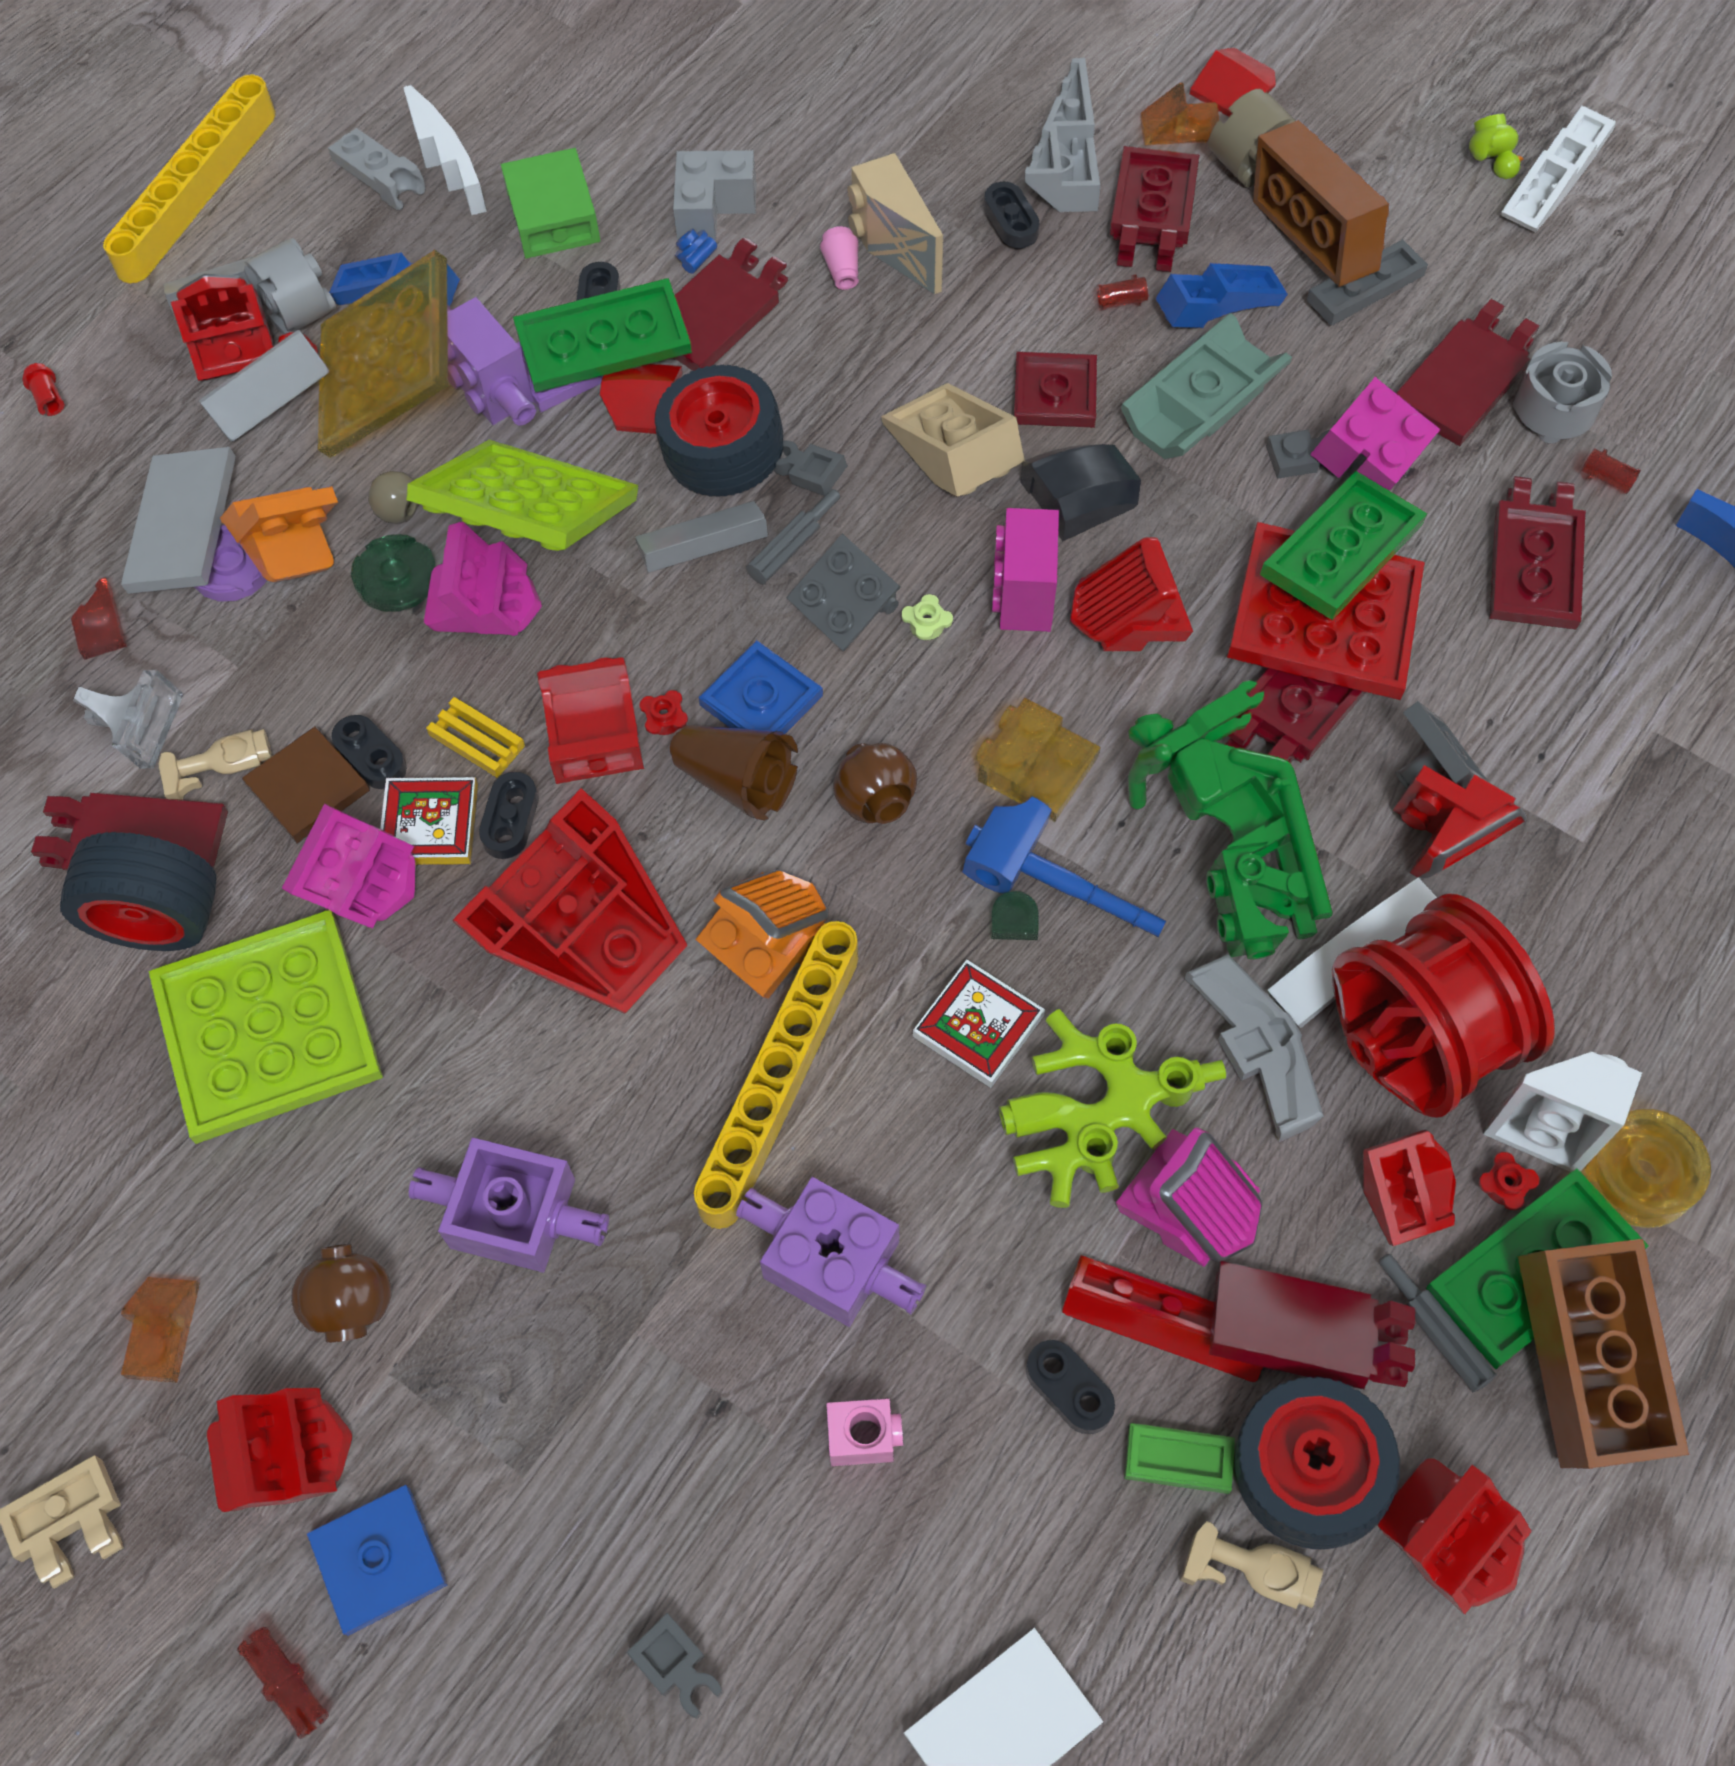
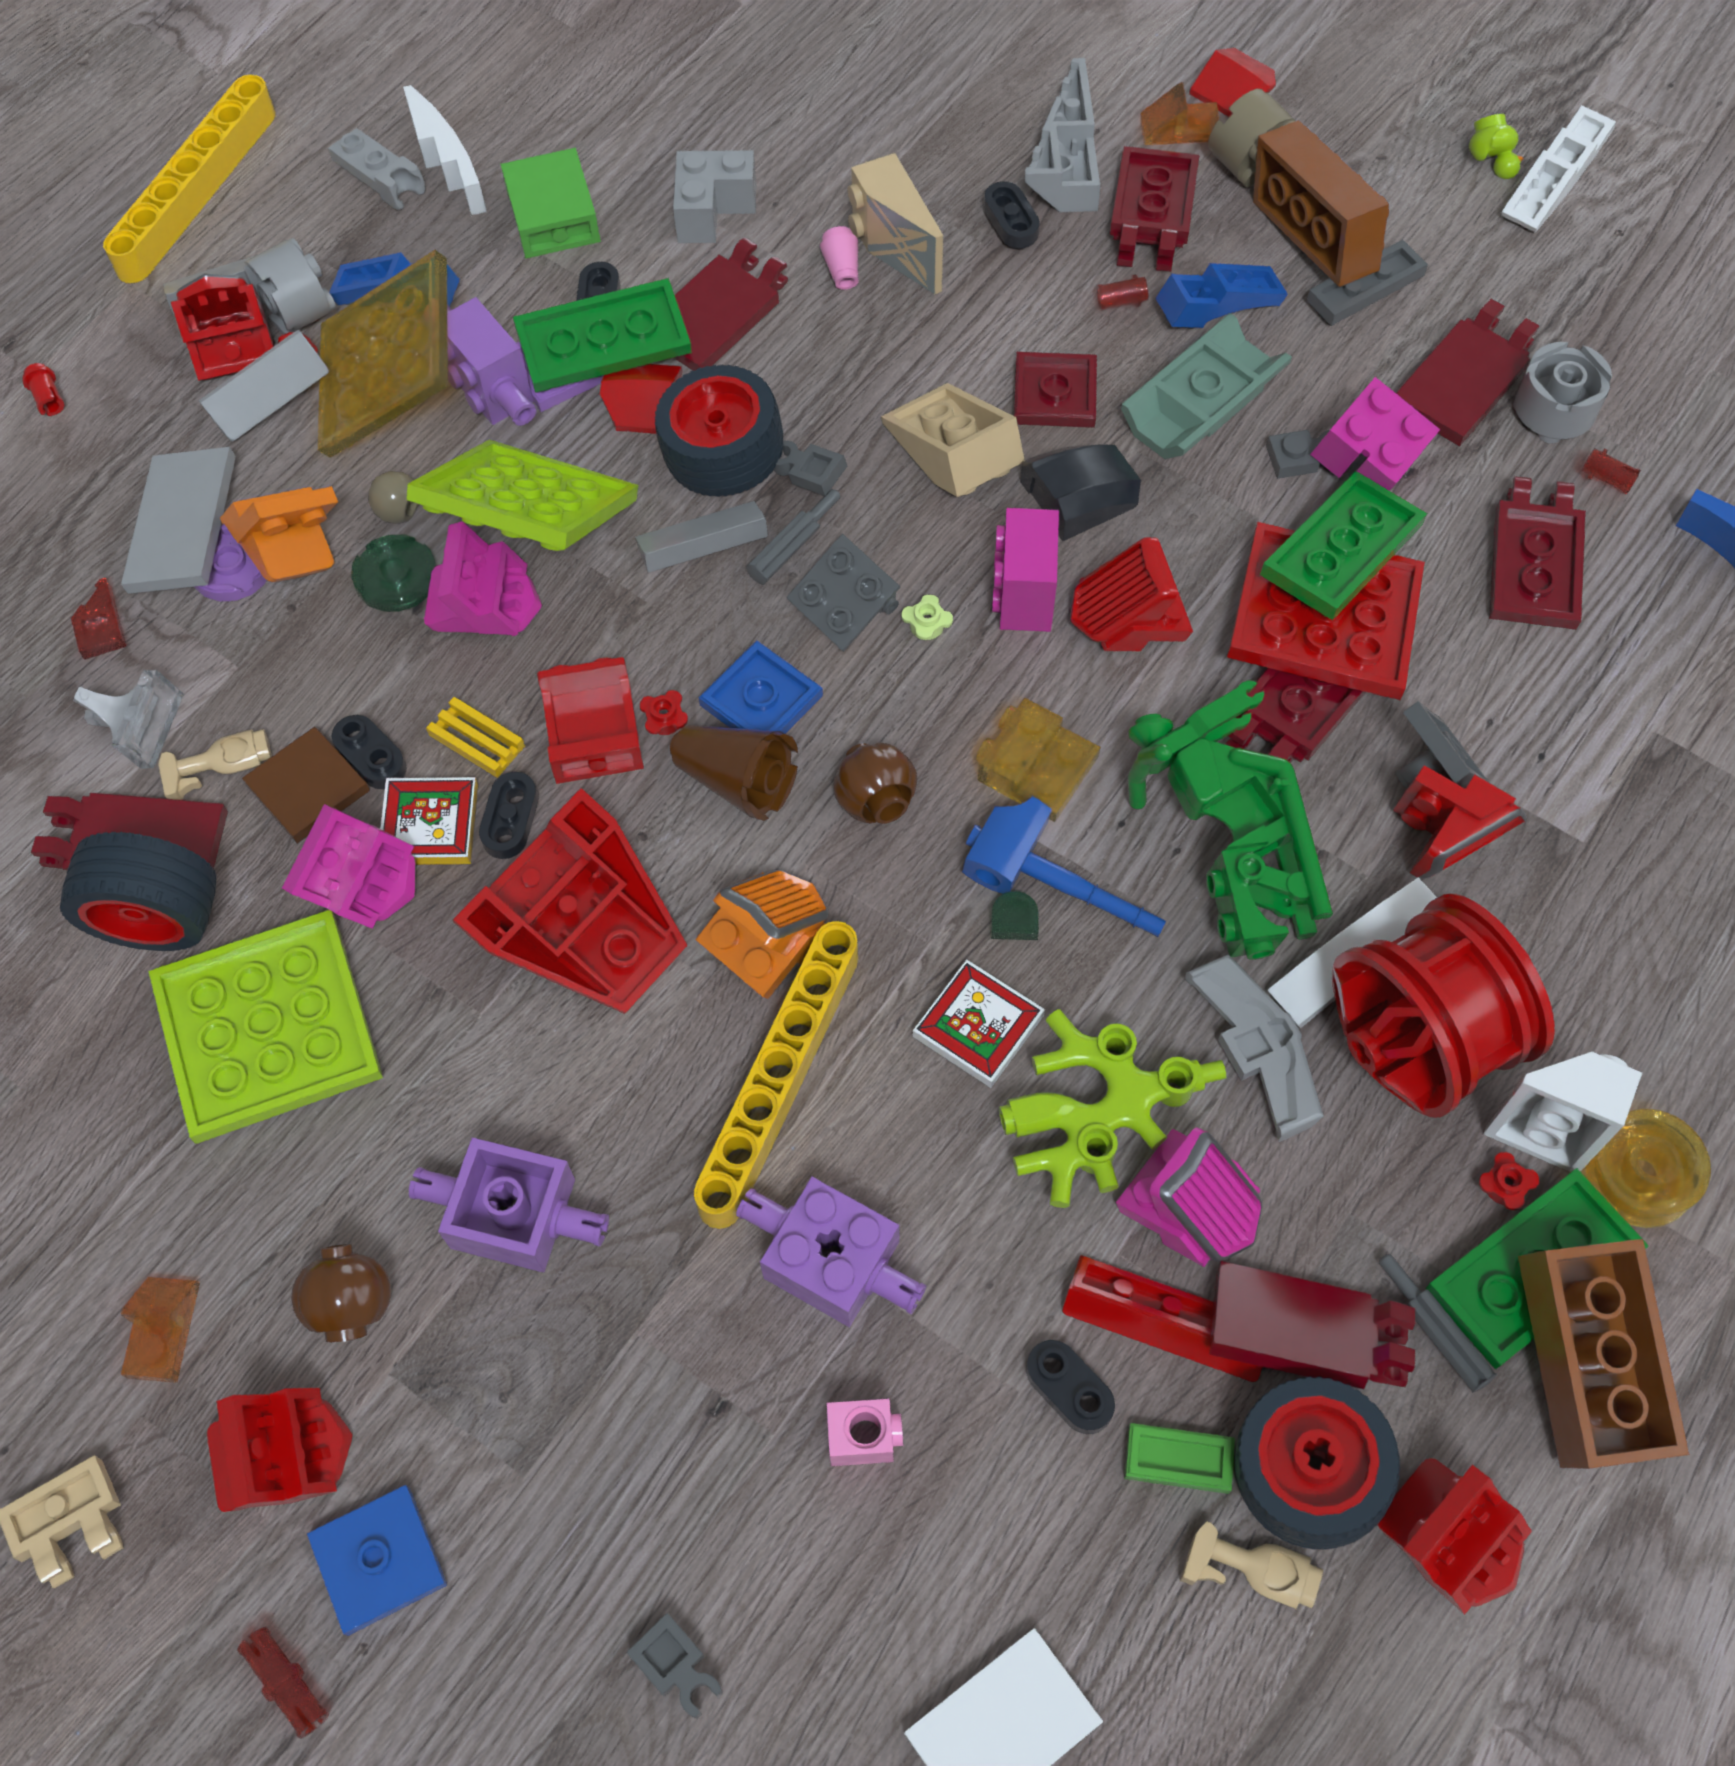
(694, 249): blue plate -> none
(1410, 1186): red slope -> none

